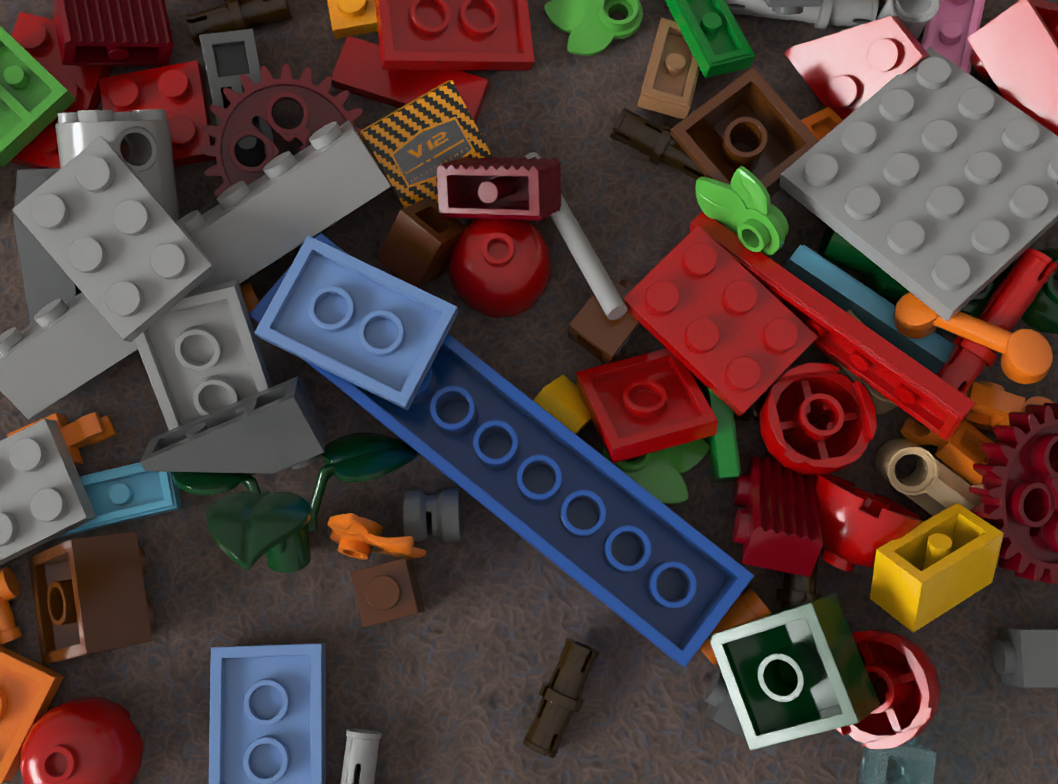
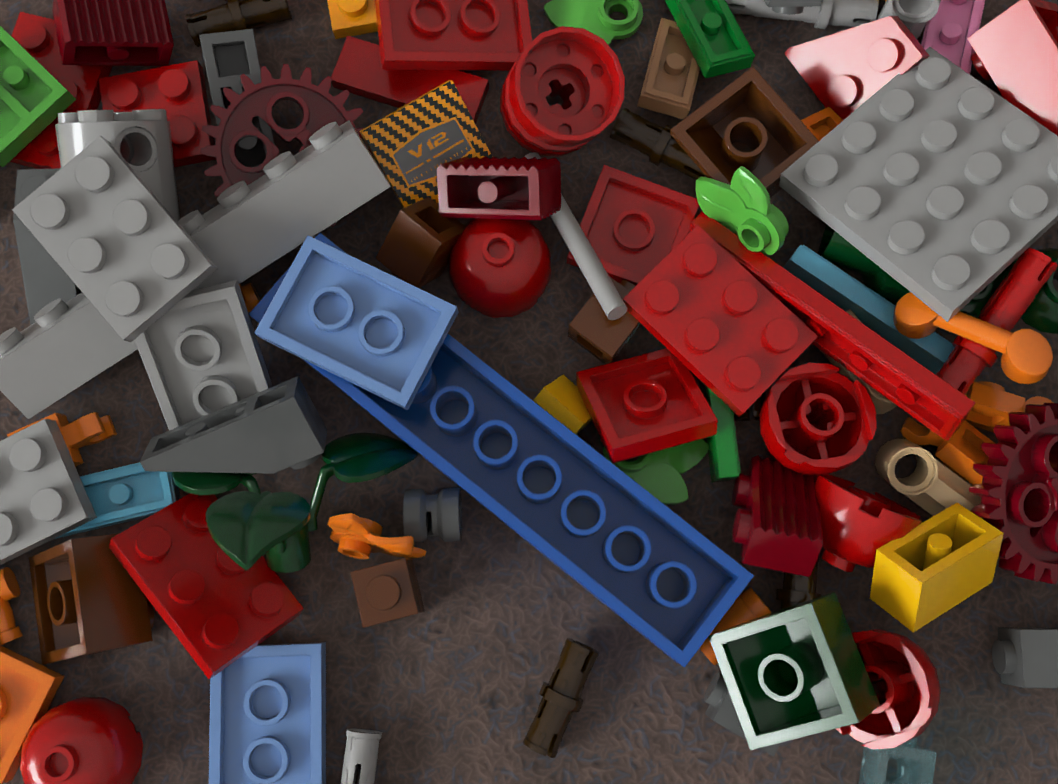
(199, 589): none -> red plate
(569, 65): none -> red wheel
(634, 223): none -> red plate

